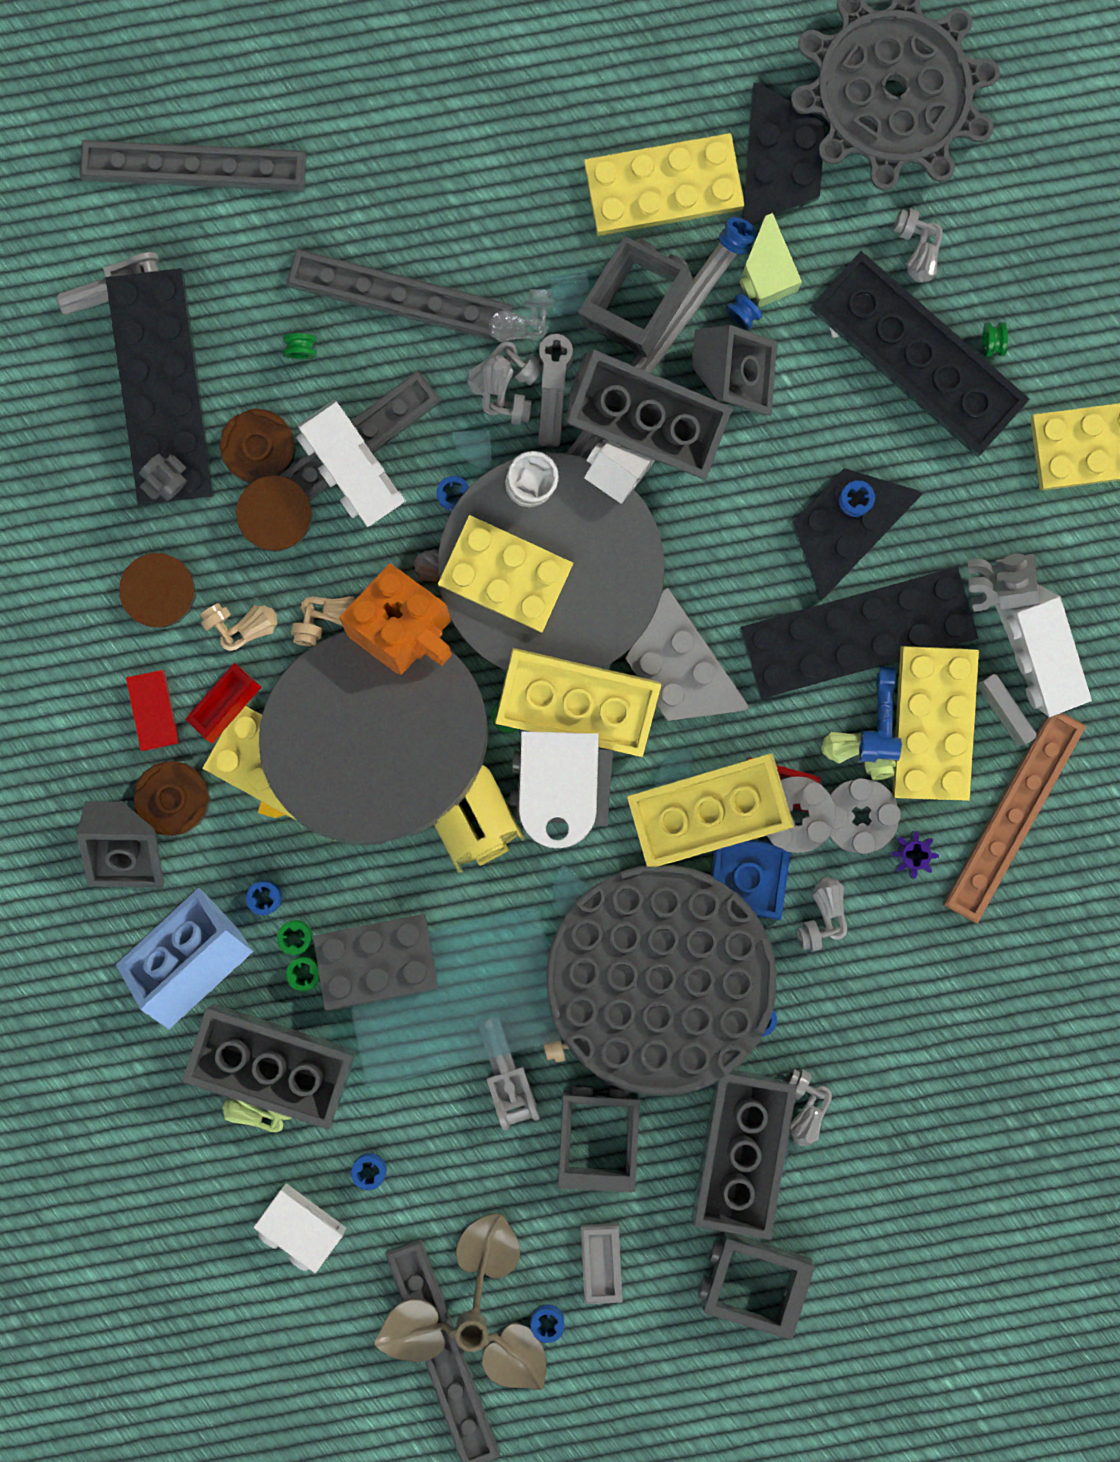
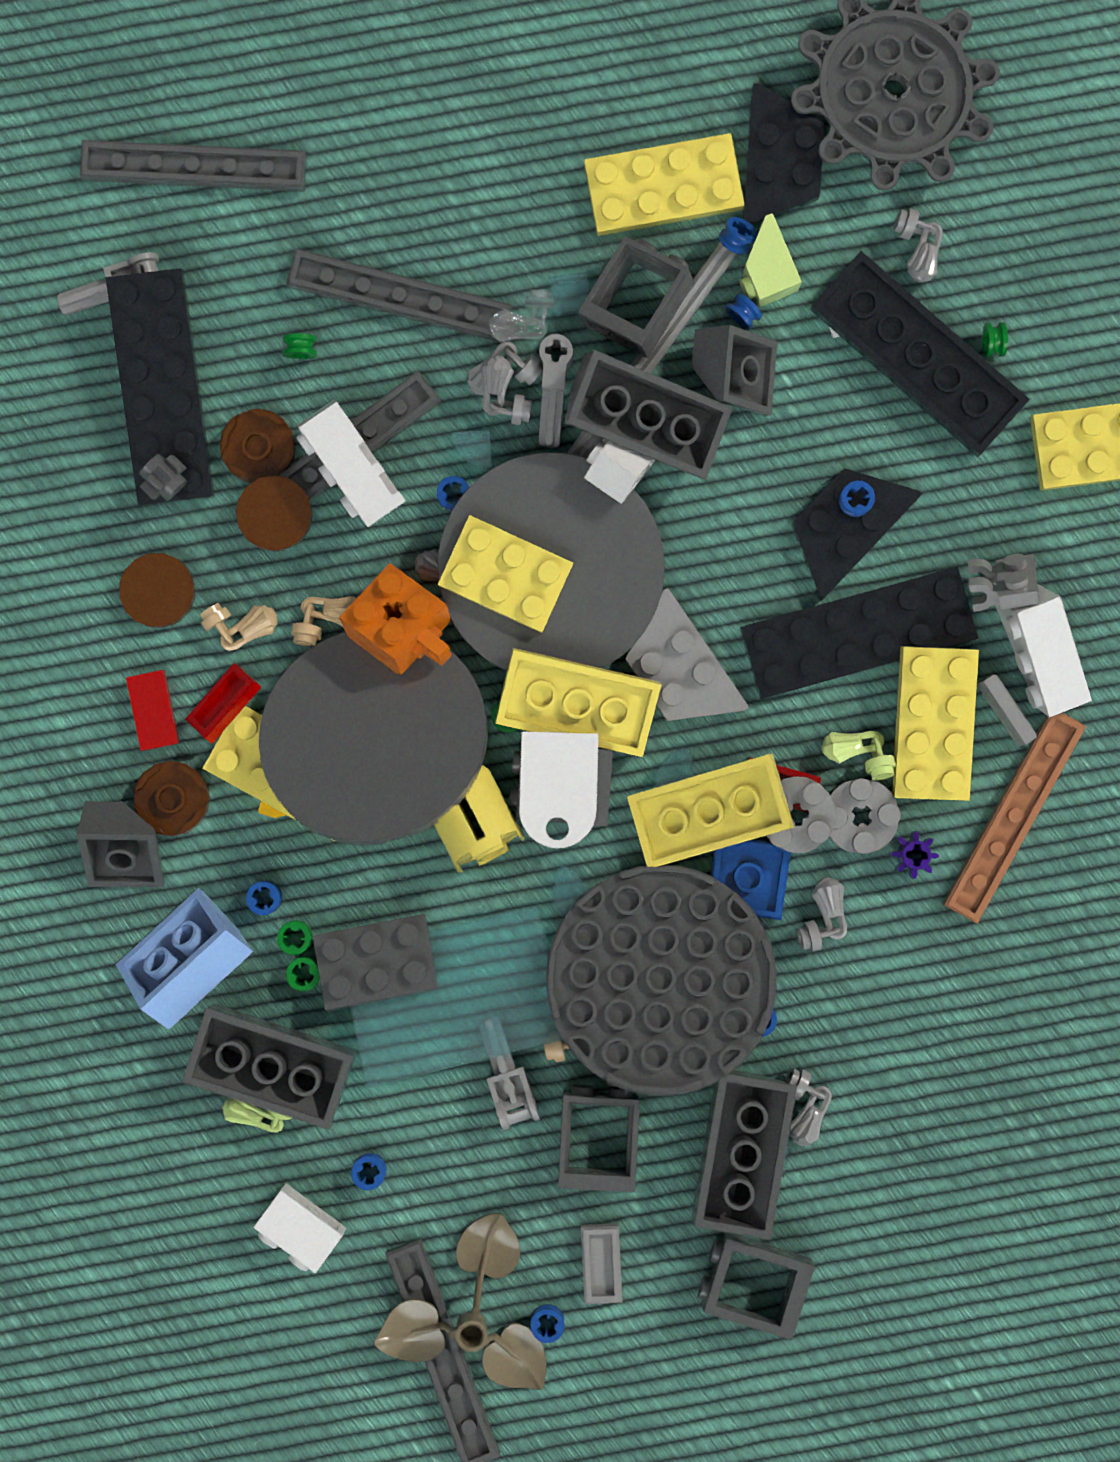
(531, 479): white wheel -> none
(881, 743): blue brick -> none

